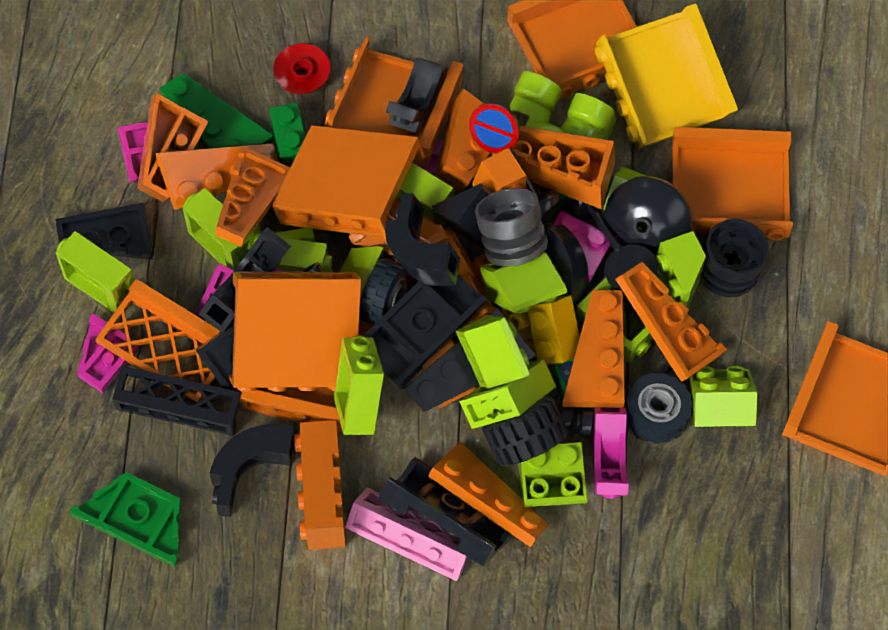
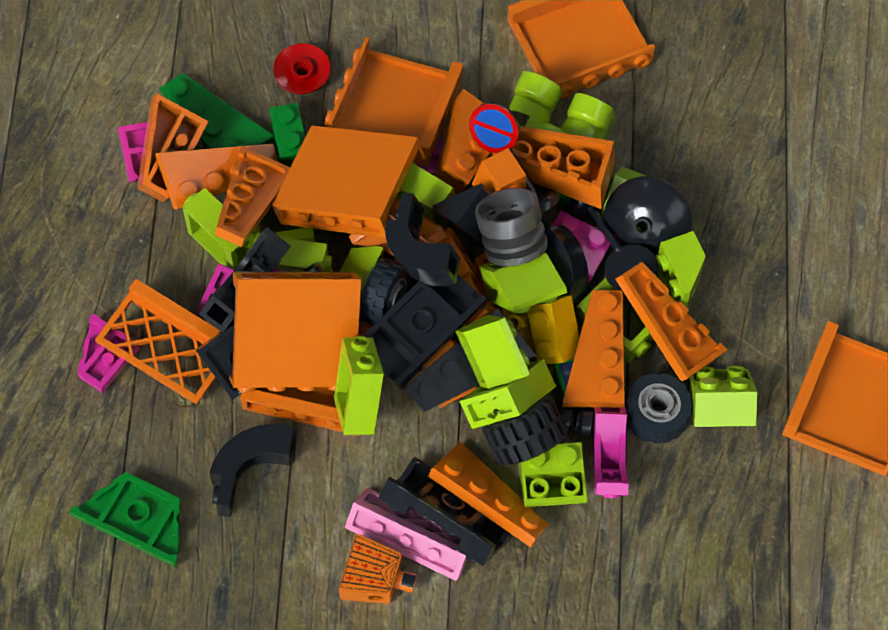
(94, 271): lime window -> none
(115, 230): black wing -> none
(172, 411): black fence -> none
(321, 485): orange wedge -> none
(374, 573): none -> orange torso
(419, 96): black arch -> none
(665, 77): yellow panel -> none
(734, 177): orange panel -> none
(738, 245): black wheel -> none

